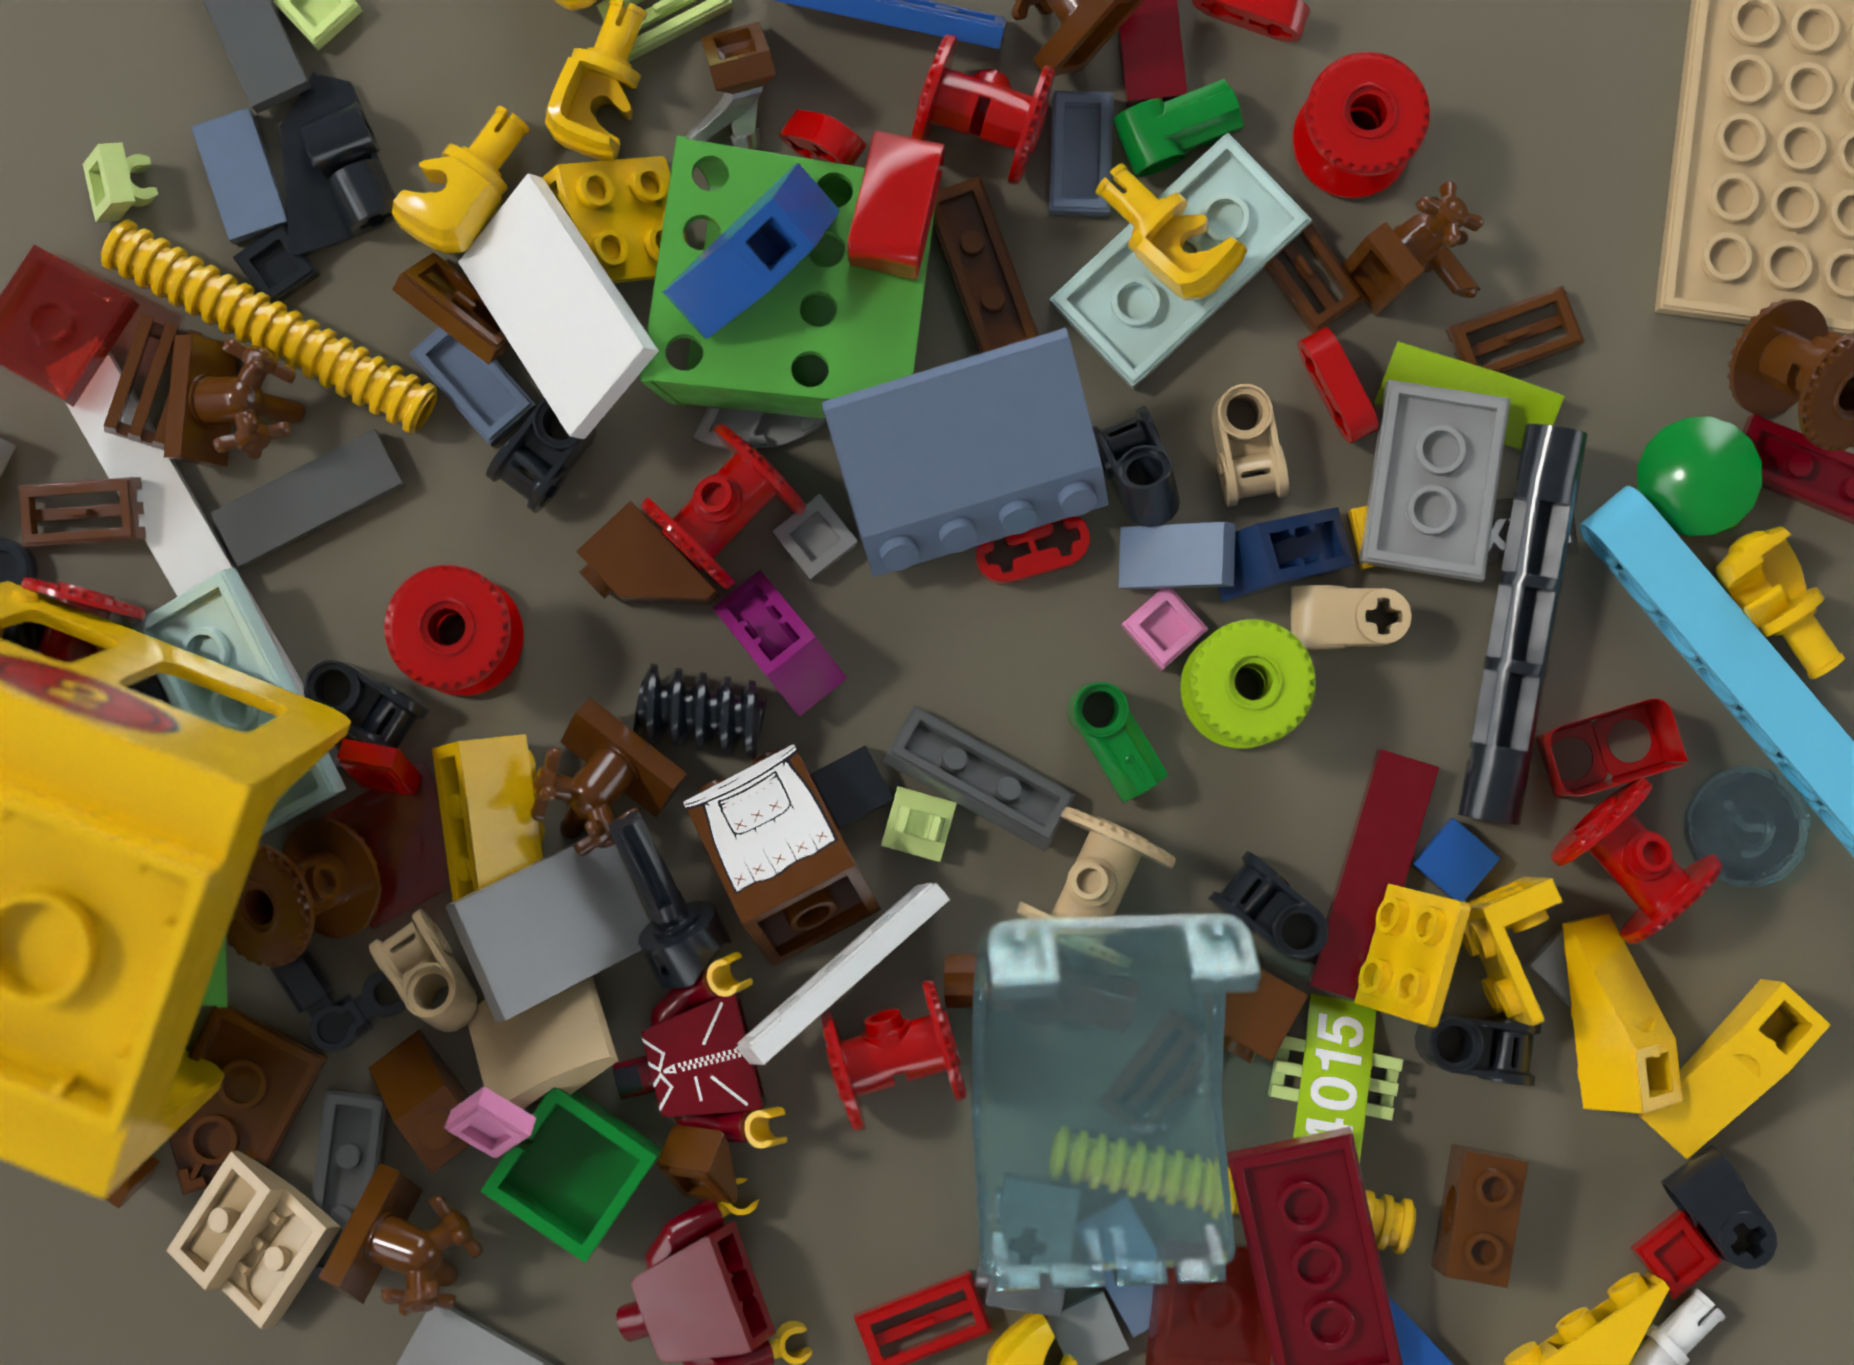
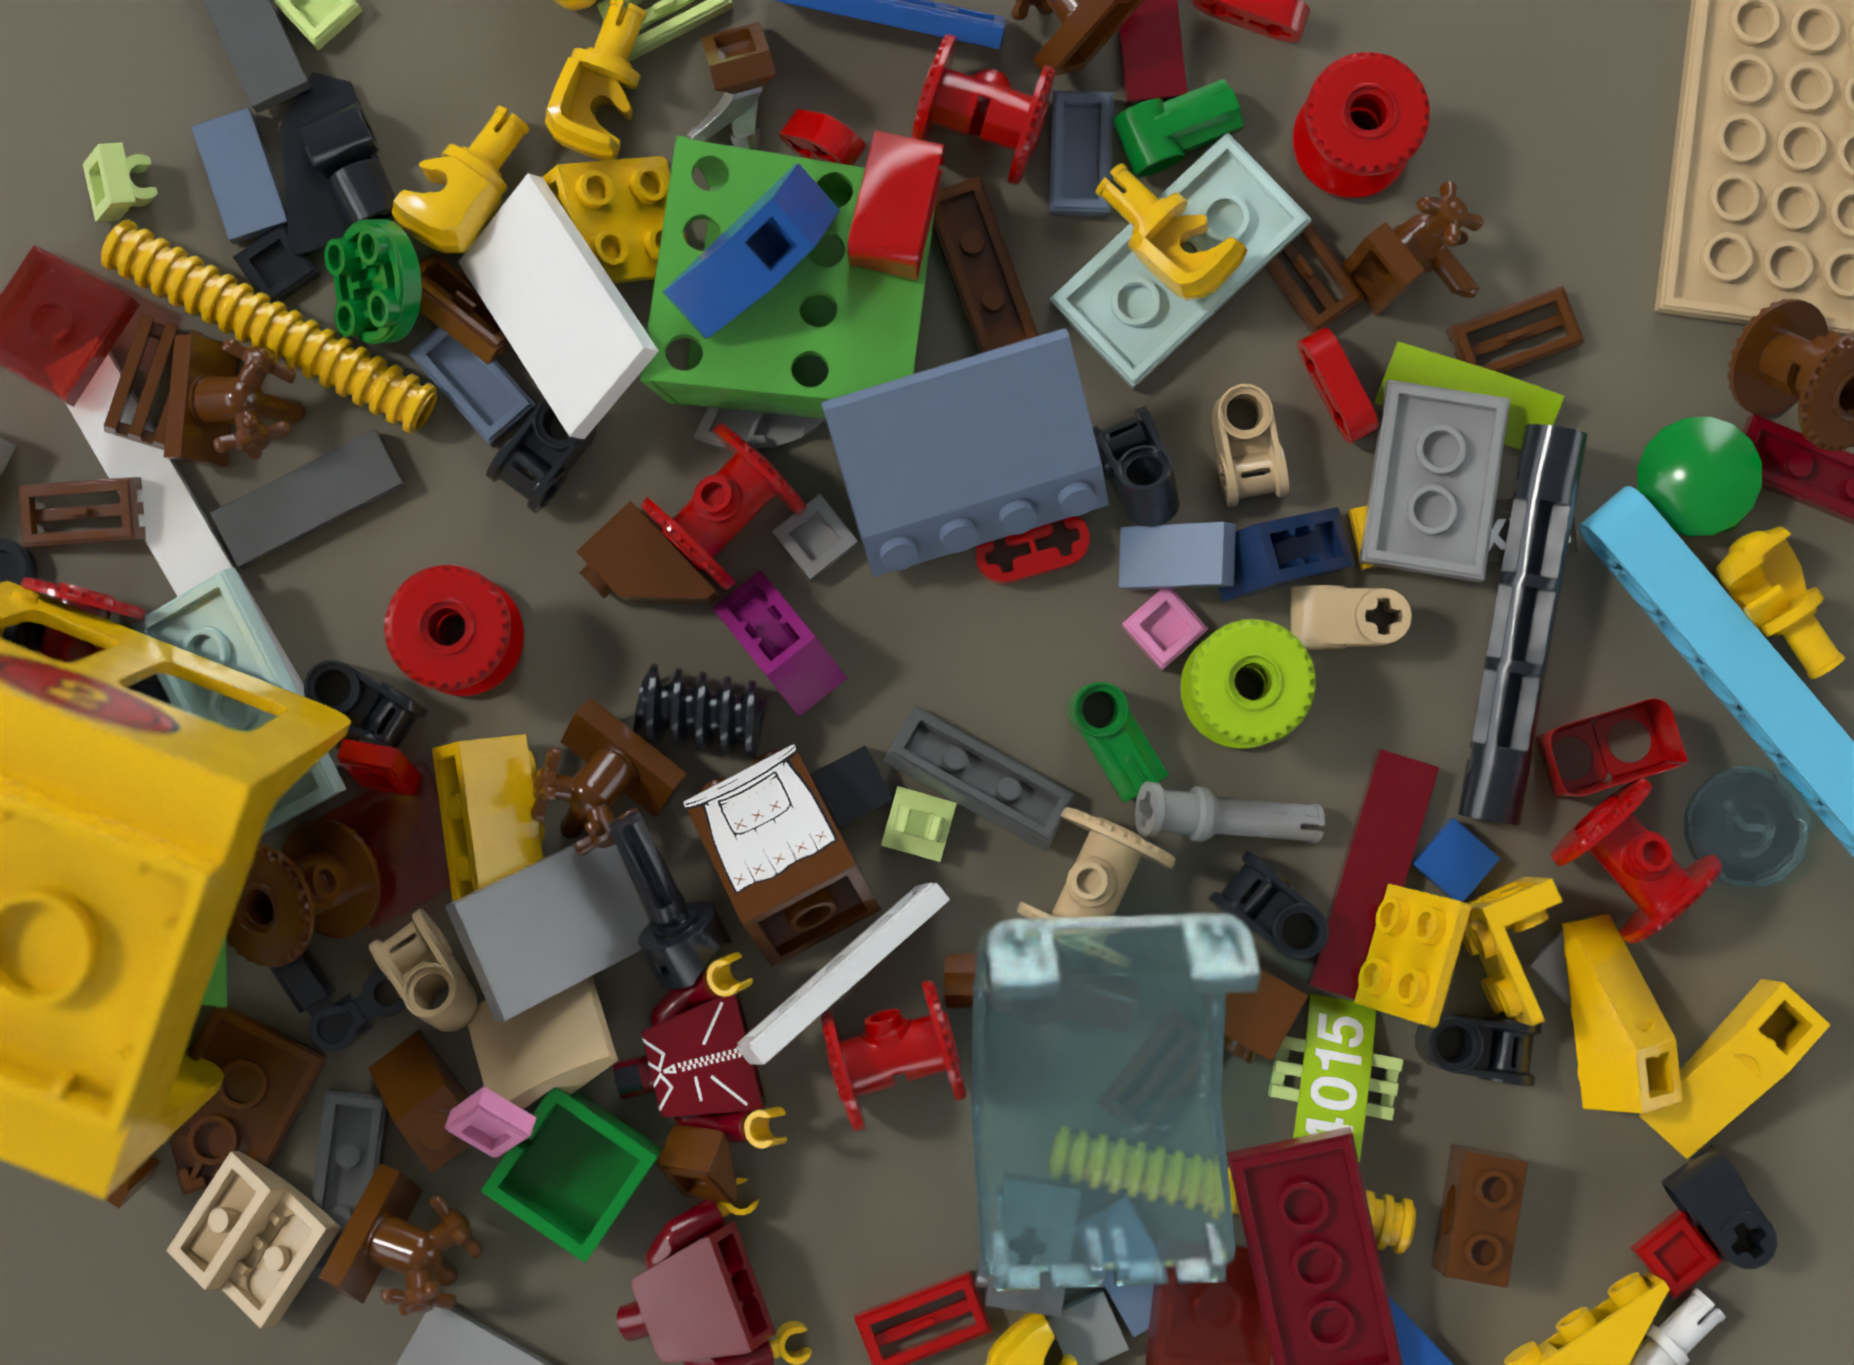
(375, 281): none -> green tile
(1203, 814): none -> light grey pin

